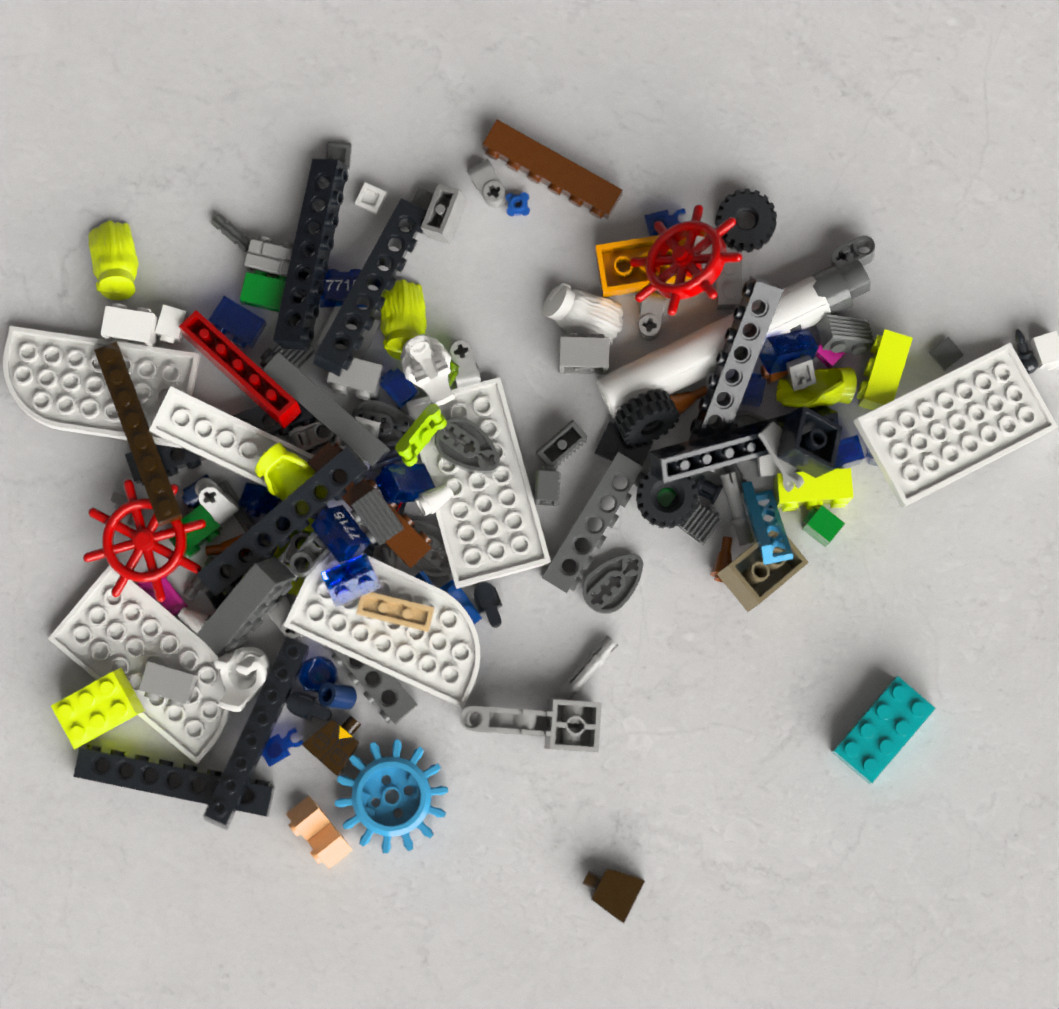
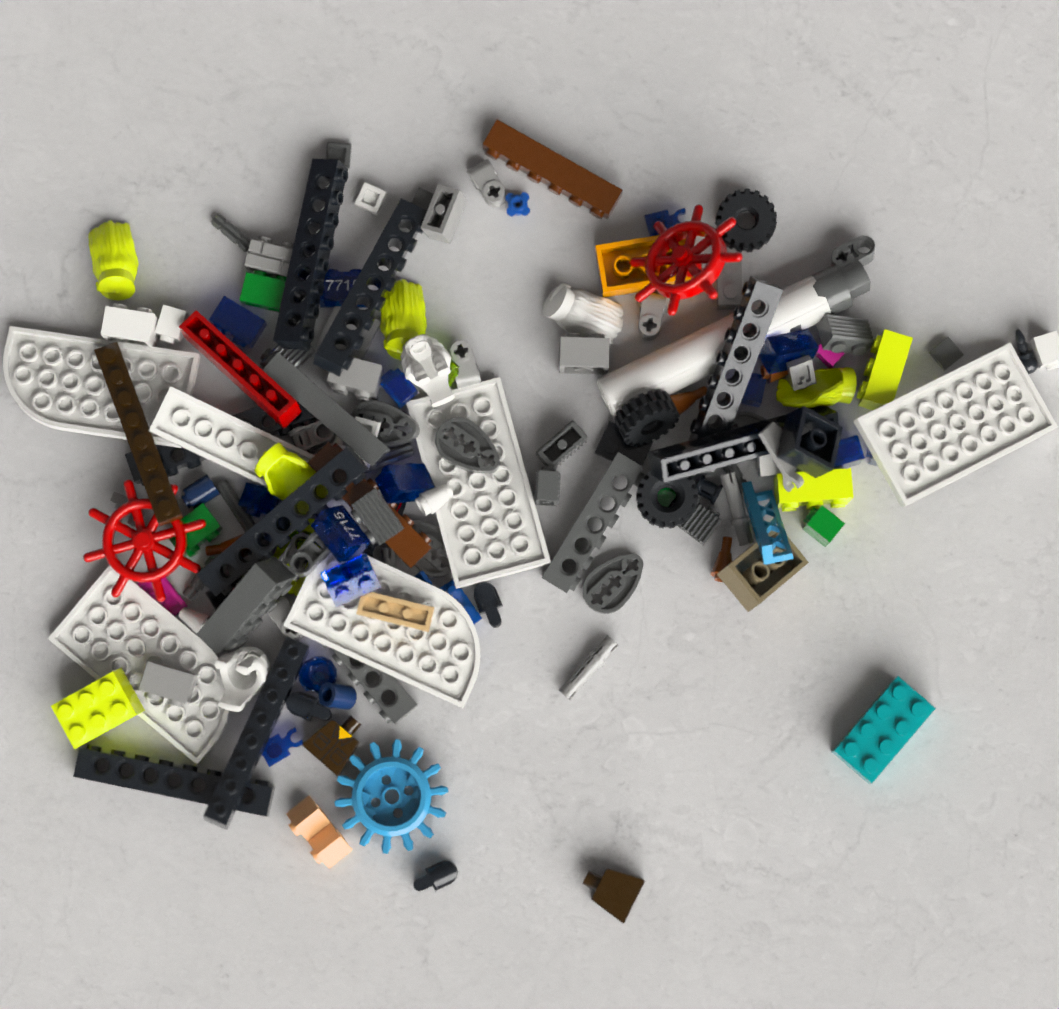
(217, 502): light grey piece -> none
(420, 434): lime plate -> none
(438, 876): none -> black arm
(565, 723): light grey brick -> none

